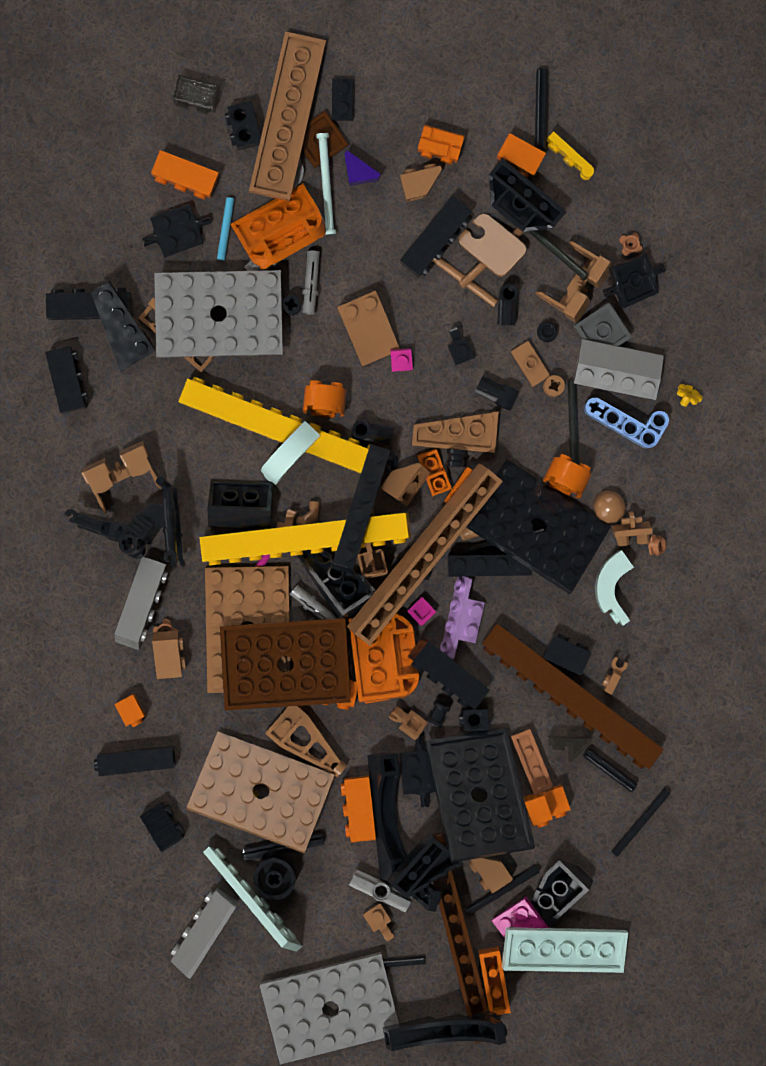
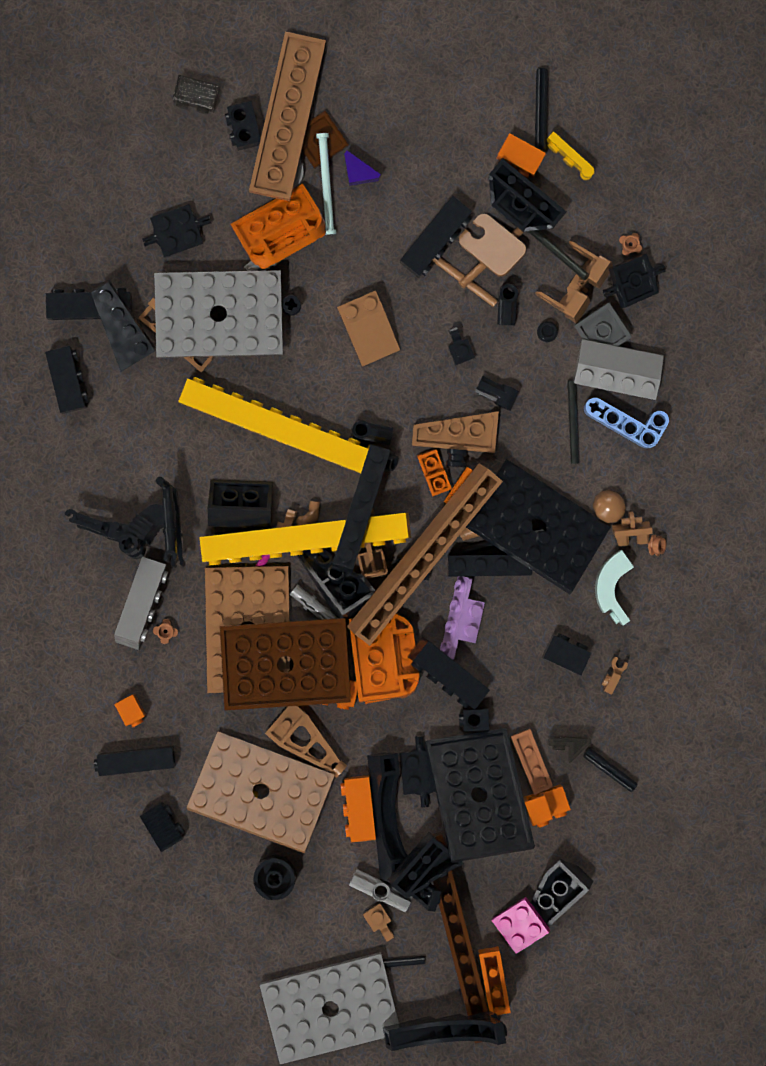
(102, 478): medium nougat piece -> none
(167, 654): medium nougat brick -> none
(185, 175): orange brick -> none
(203, 932): light grey slope -> none
(225, 229): medium azure bar -> none
(257, 905): light aqua wing -> none
(275, 848): black axle -> none
(289, 453): light aqua arch -> none
(309, 307): light grey pin -> none
(324, 399): orange brick -> none
(342, 99): black plate -> none
(401, 359): dark pink plate -> none
(405, 482): medium nougat slope -> none
(410, 723): medium nougat plate -> none
(419, 183): medium nougat slope -> none
(421, 611): dark pink plate -> none
(437, 714): black bush -> none
(440, 144): orange brick -> none
(492, 871): medium nougat slope -> none
(508, 887): black bar -> none
(530, 364): medium nougat plate -> none
(550, 387): medium nougat wheel -> none
(564, 950): light aqua plate -> none
(567, 476): orange brick -> none
(571, 695): reddish brown brick -> none
(640, 822): black bar -> none
(688, 395): yellow plant -> none

